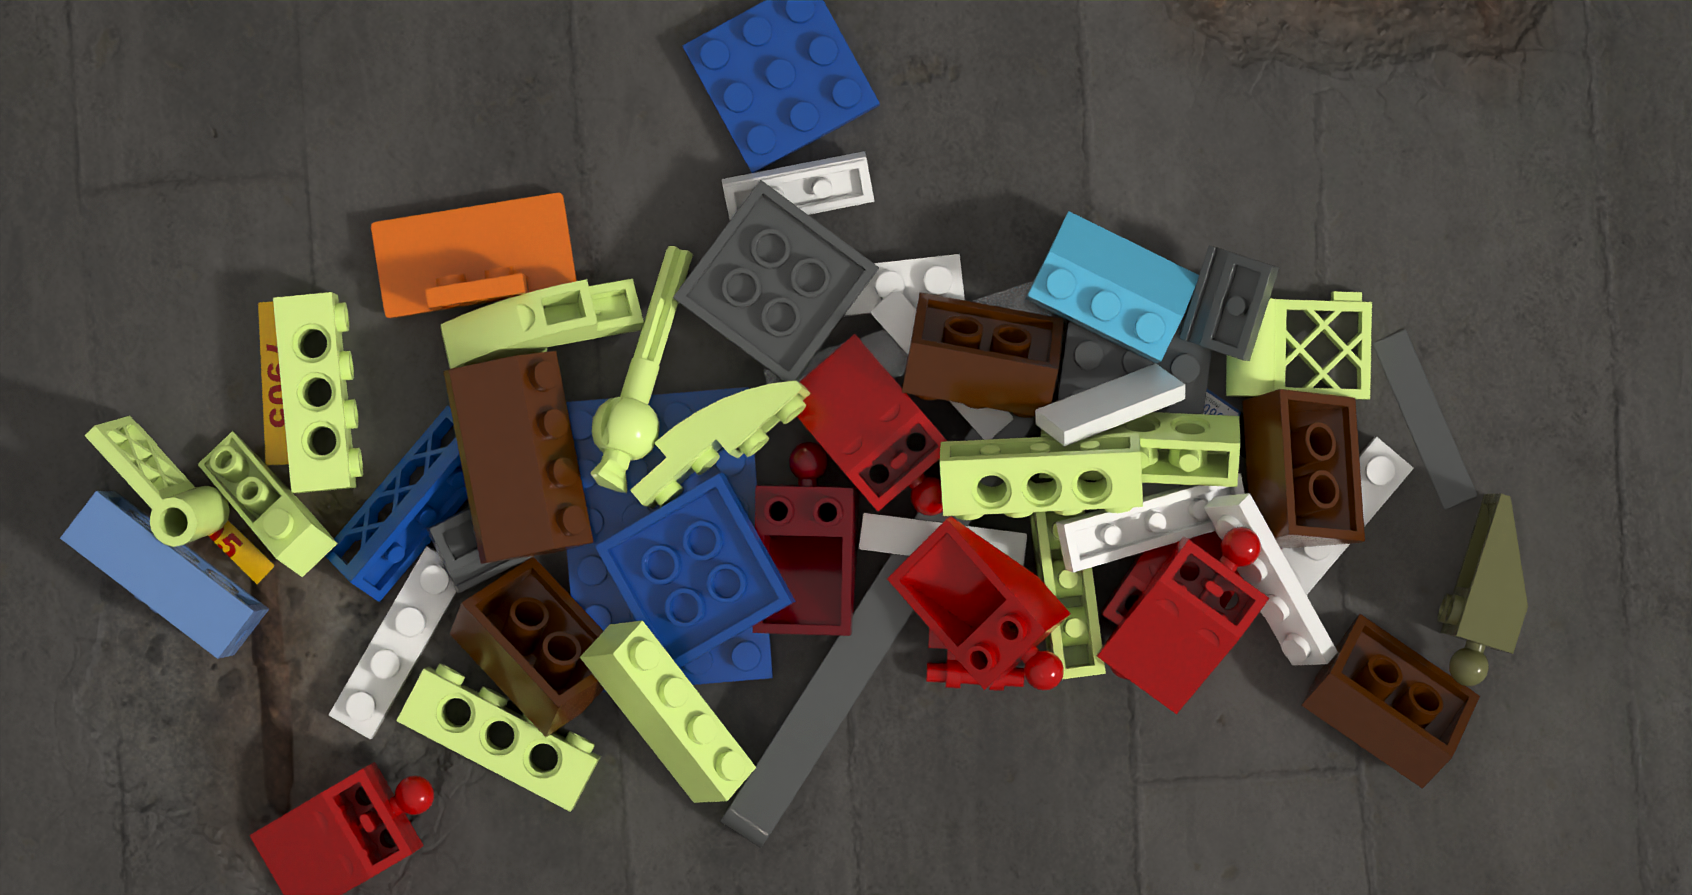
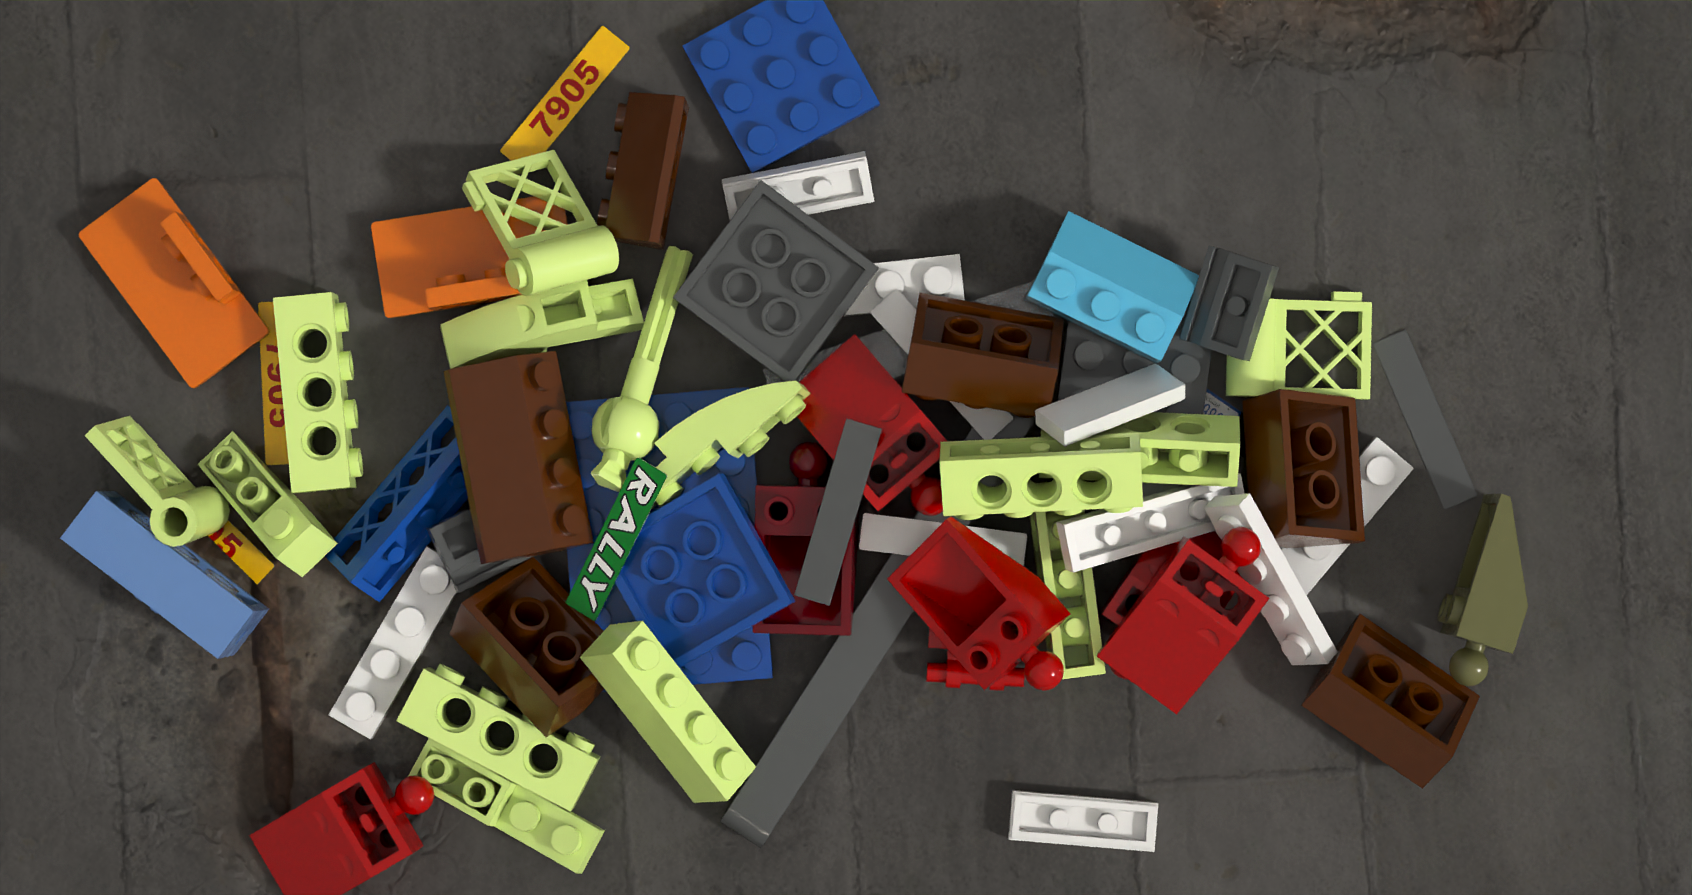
(174, 283): none -> orange bracket
(508, 806): none -> yellowish green slope
(548, 257): none -> yellowish green piece
(566, 96): none -> yellow sticker
(616, 539): none -> sticker
(644, 168): none -> reddish brown slope
(838, 512): none -> dark grey sticker
(1083, 820): none -> white tile

